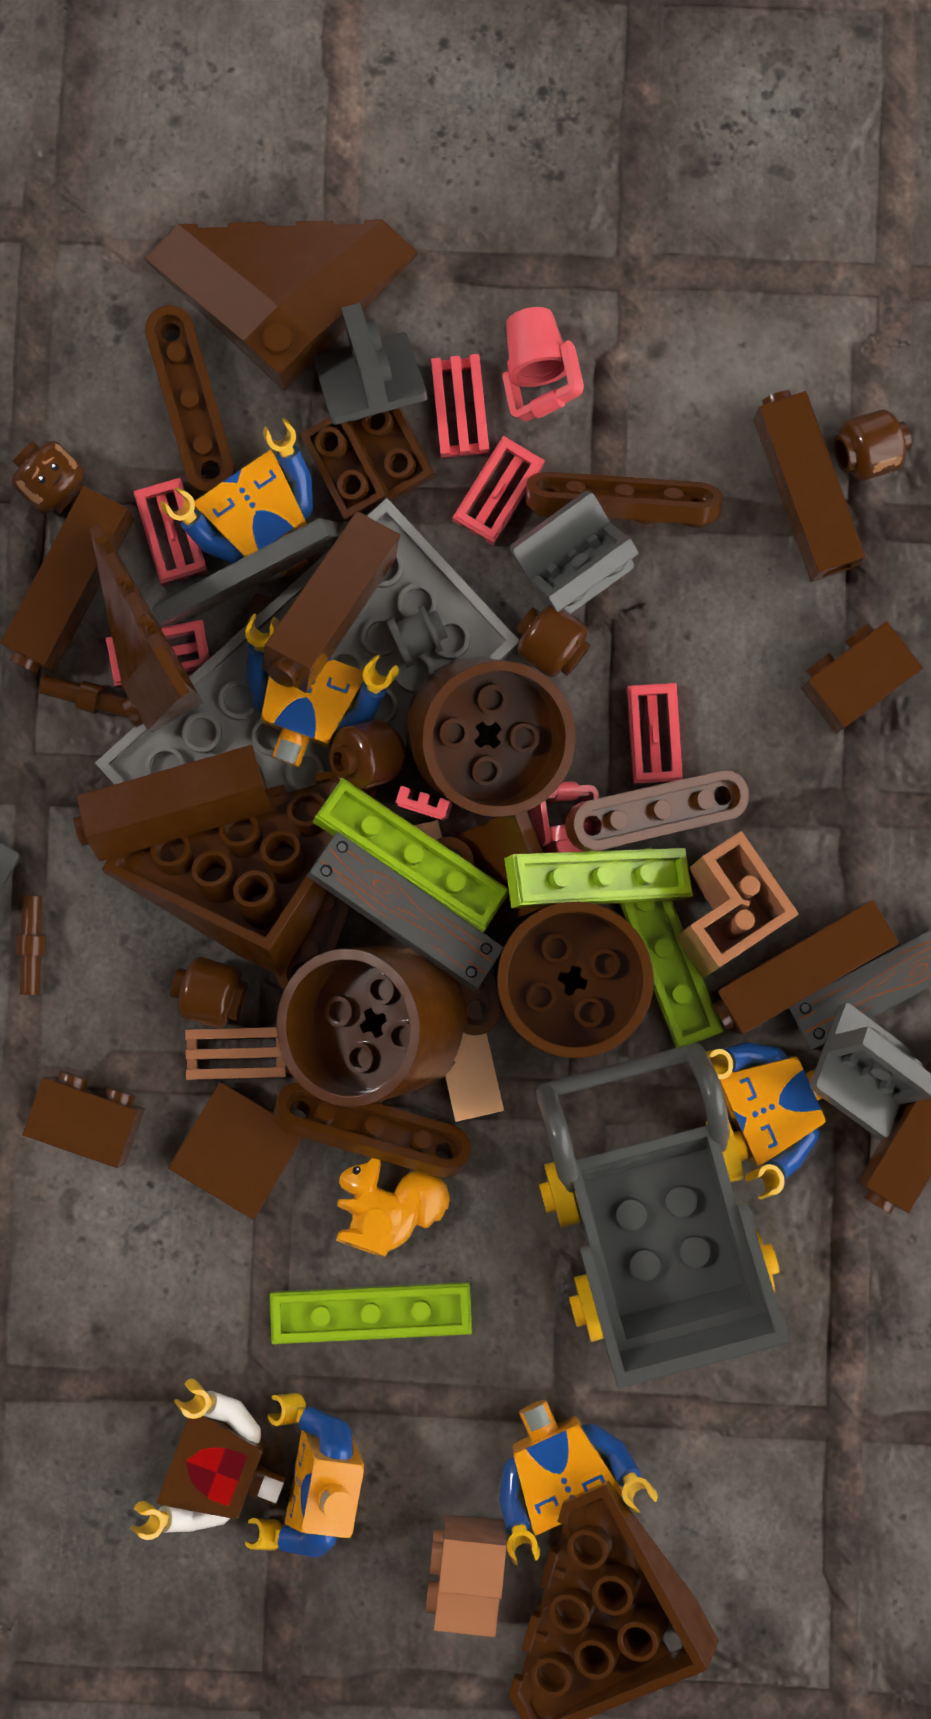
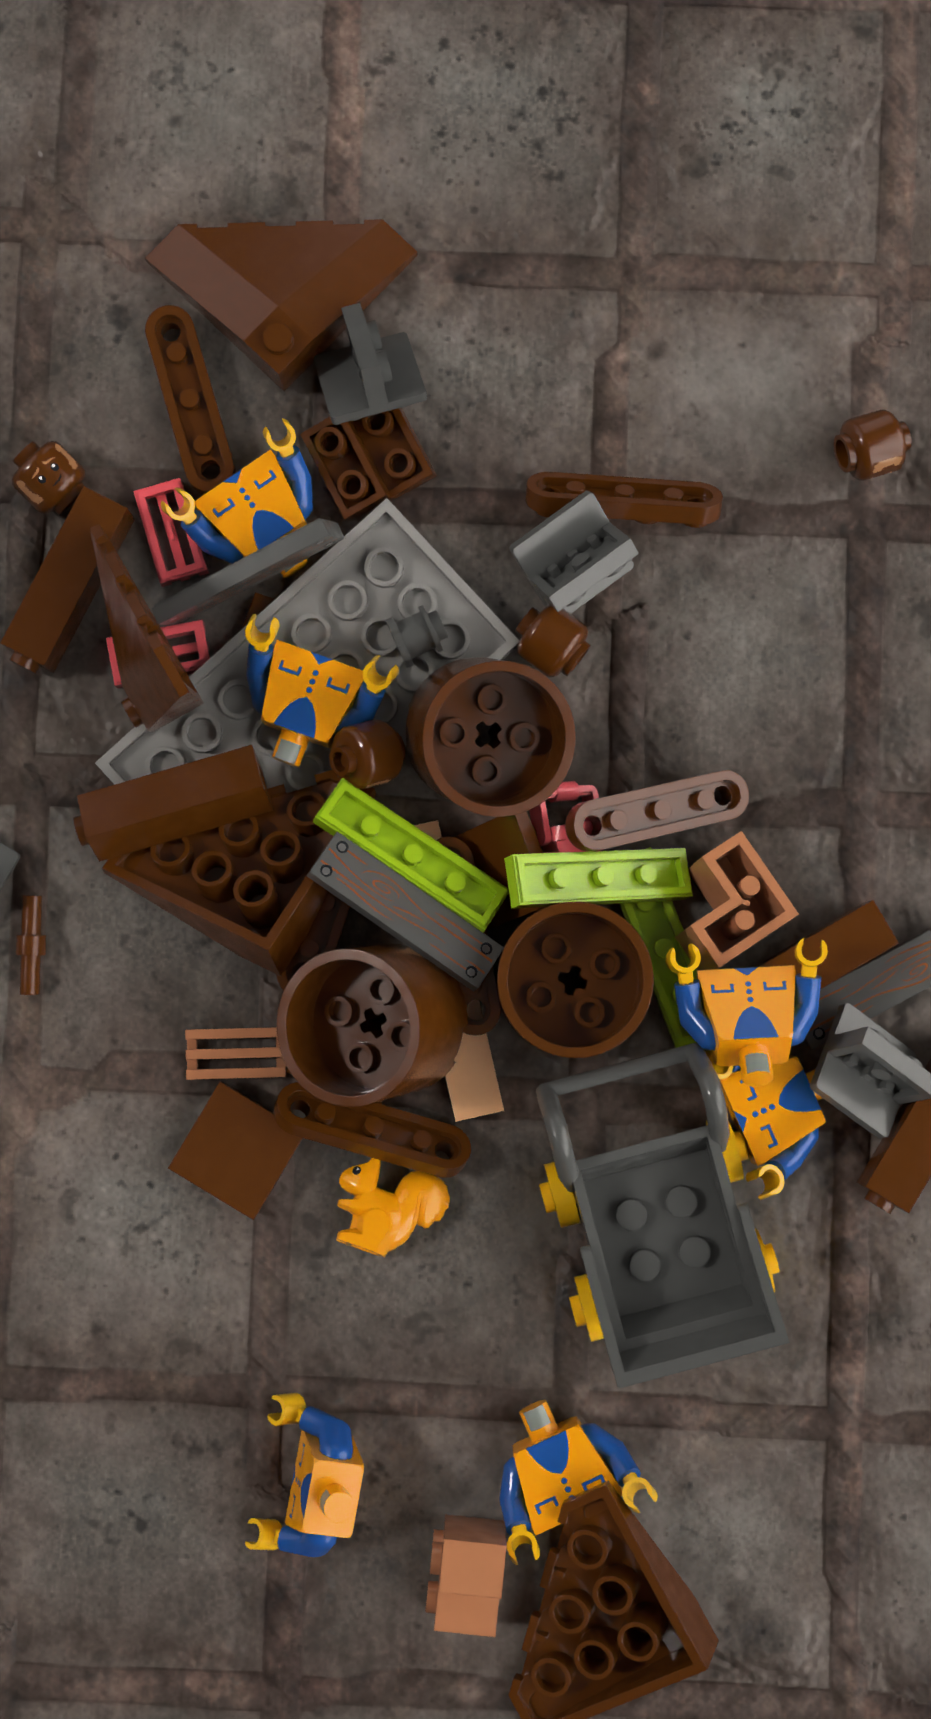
(84, 1119): reddish brown brick -> none
(87, 696): reddish brown bar -> none
(209, 992): reddish brown head -> none
(211, 1468): torso -> none
(330, 603): reddish brown brick -> none
(370, 1312): lime tile -> none
(424, 803): coral tile -> none
(456, 366): coral tile -> none
(477, 525): coral tile -> none
(536, 360): coral piece -> none
(656, 775): coral tile -> none
(748, 1012): none -> torso
(808, 485): reddish brown brick -> none
(861, 676): reddish brown brick -> none

